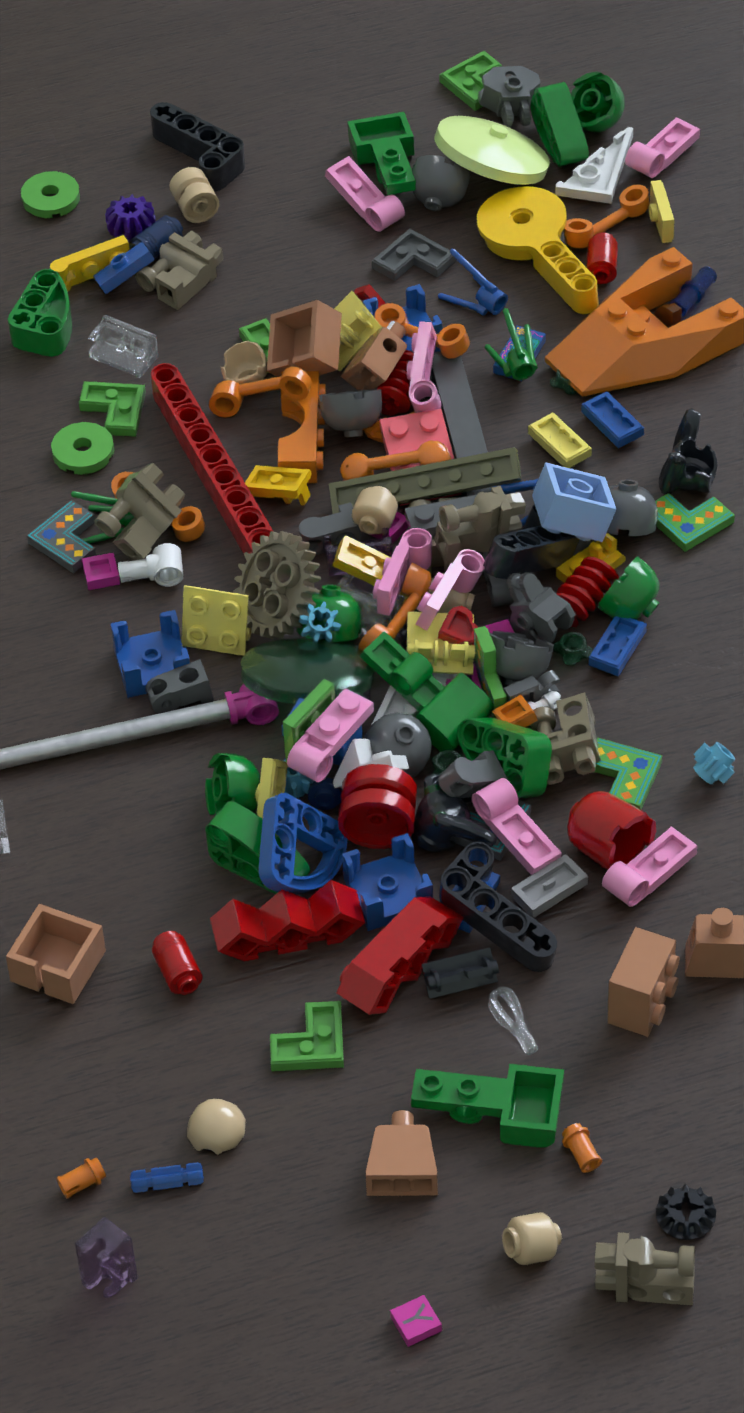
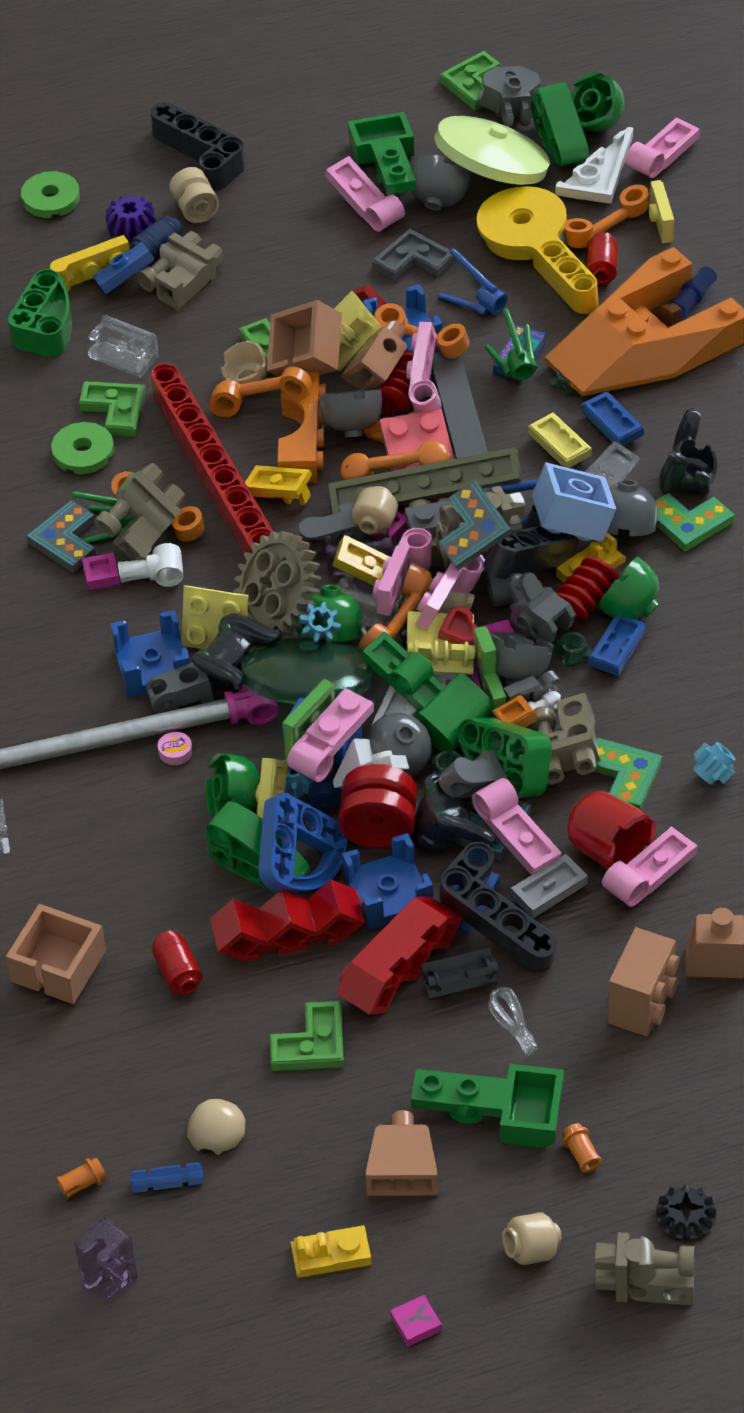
(175, 748): none -> bright pink tile
(232, 642): none -> black hair
(331, 1251): none -> yellow plate
(481, 529): none -> dark grey tile
(614, 464): none -> clear hinge

